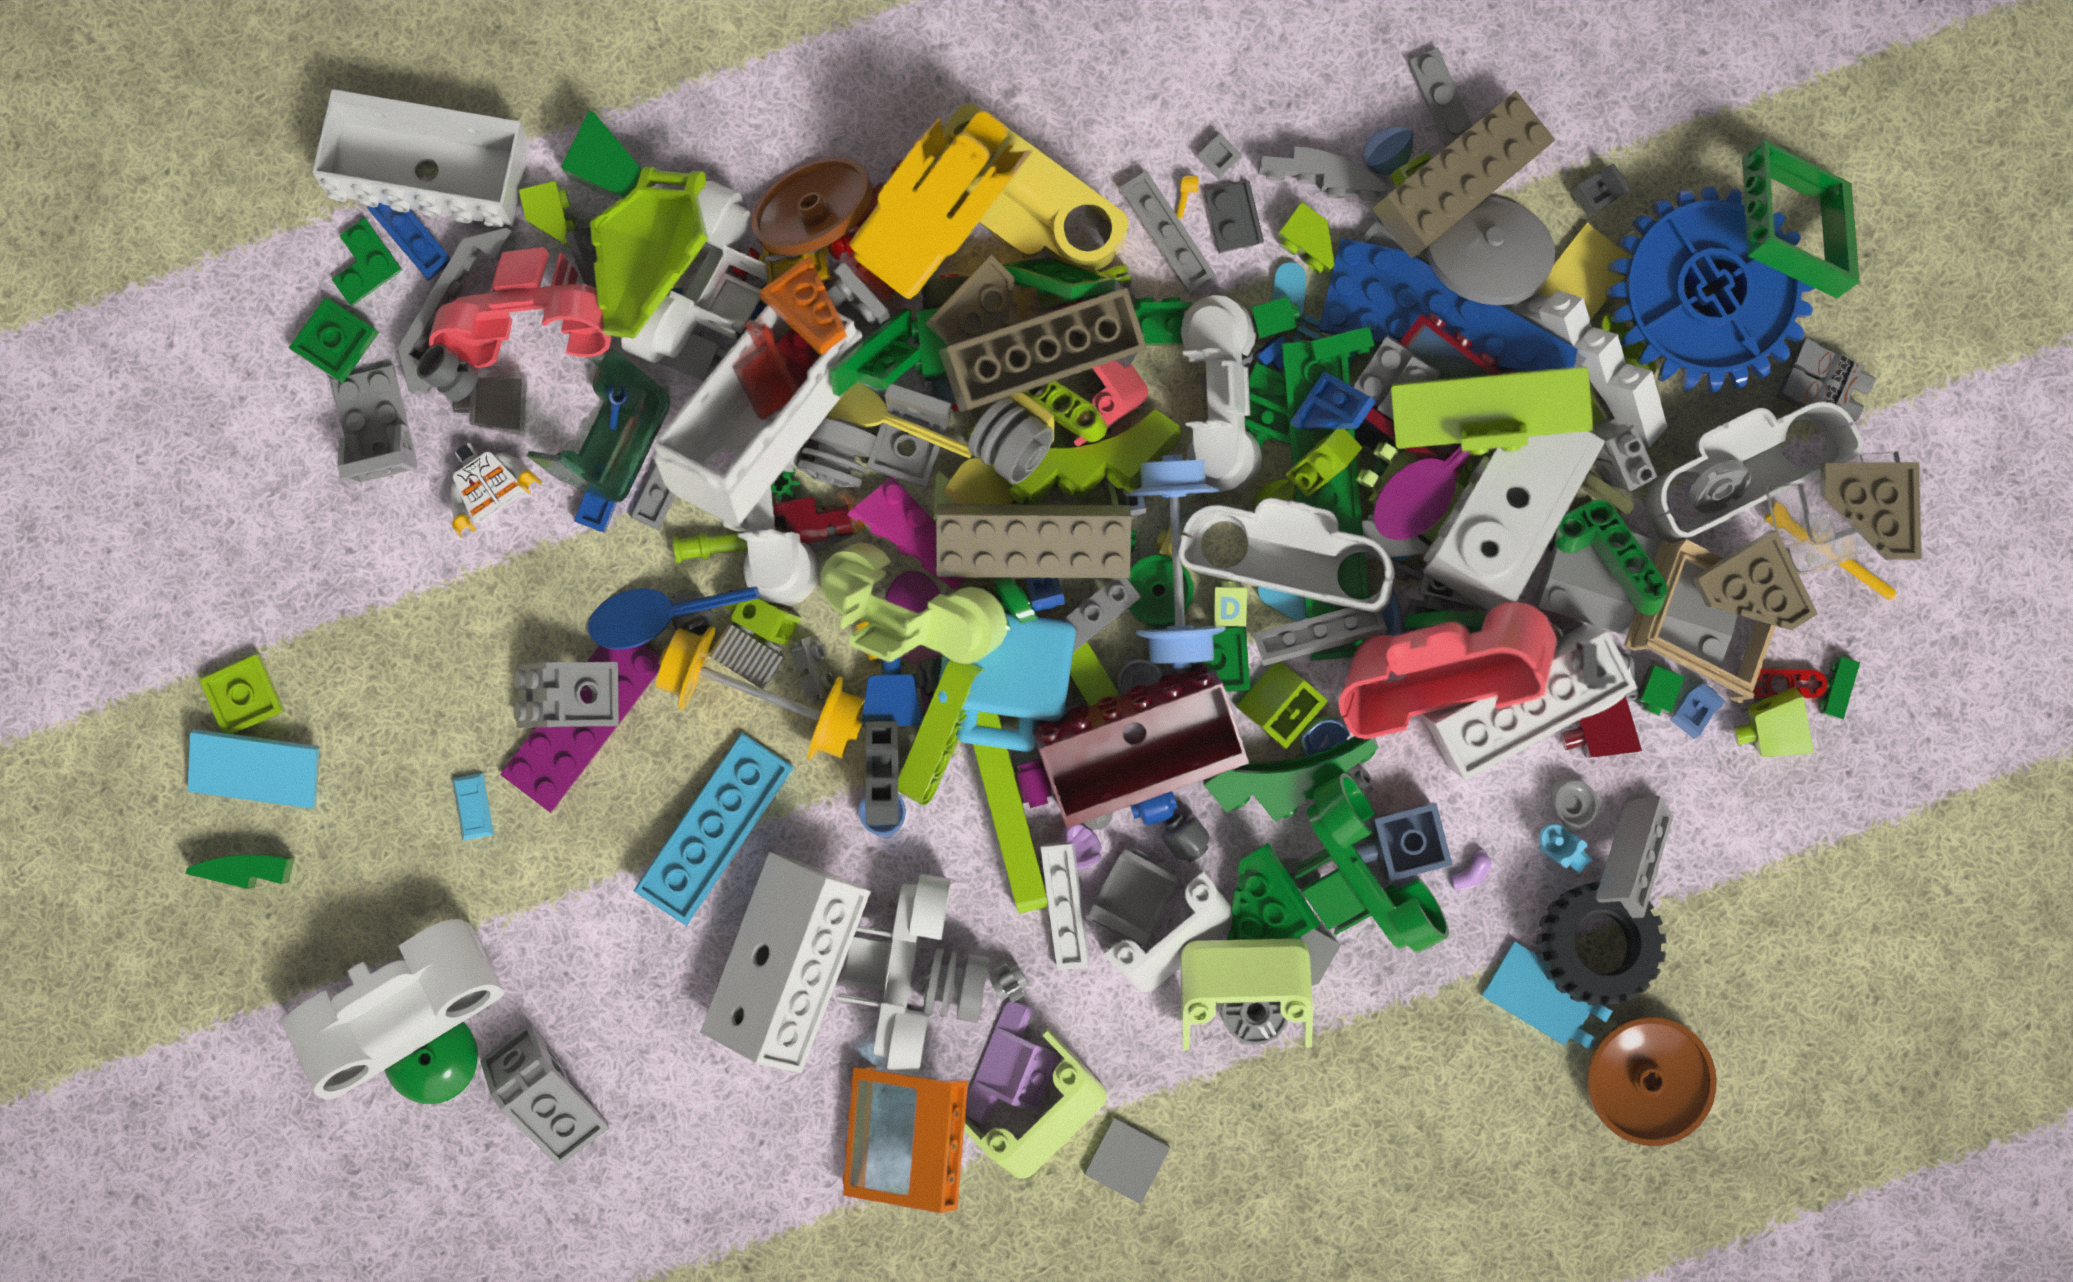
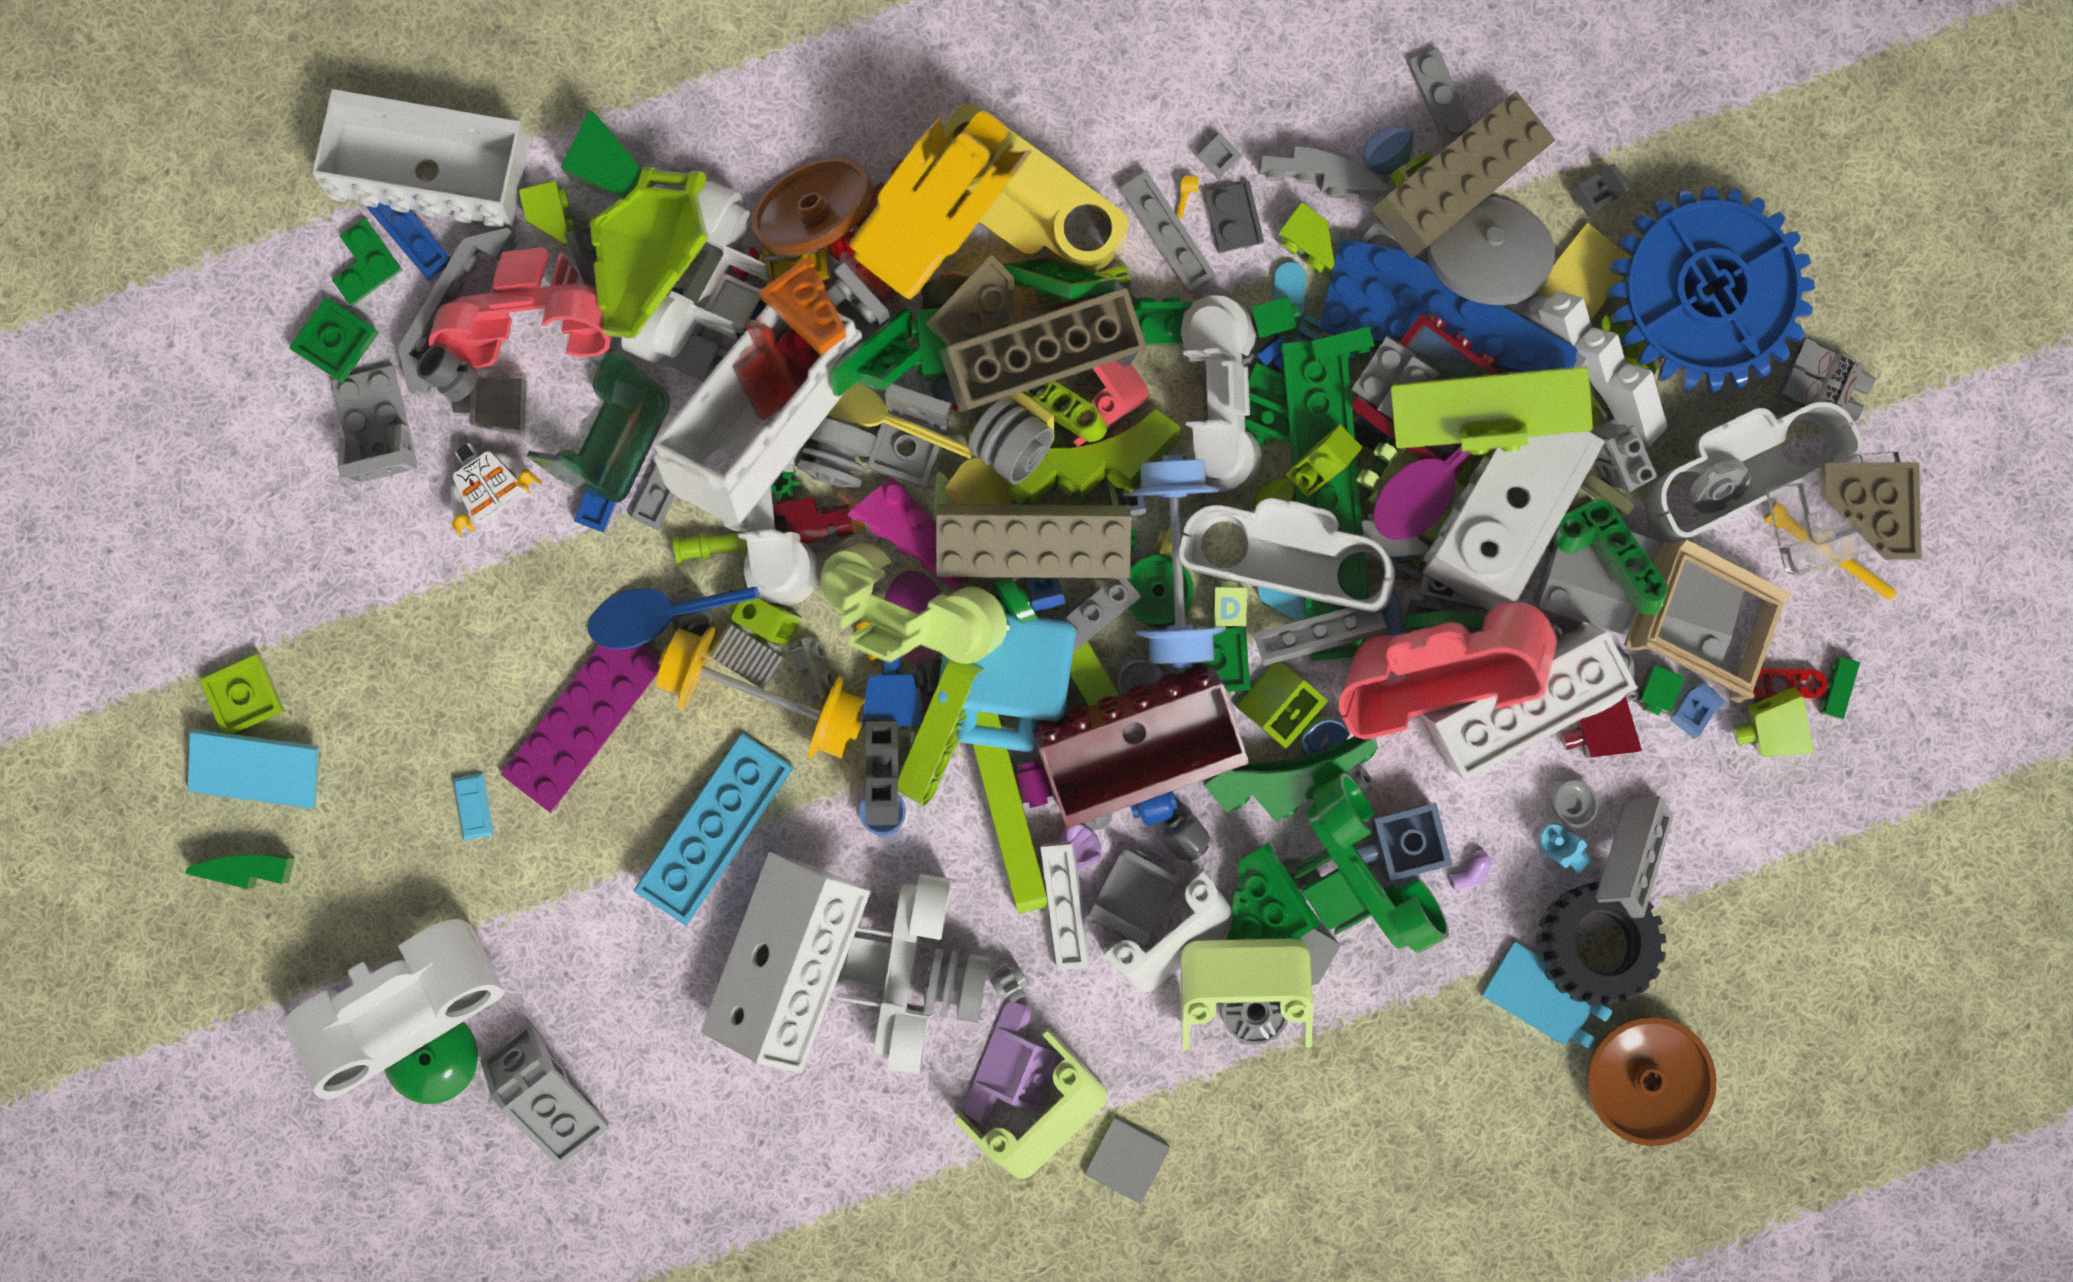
(551, 694): light grey bracket -> none
(615, 404): blue hand -> none
(905, 1139): panel -> none
(1332, 406): blue wing -> none
(1585, 662): dark grey bracket -> none
(1758, 584): dark tan plate -> none
(1840, 268): green window -> none

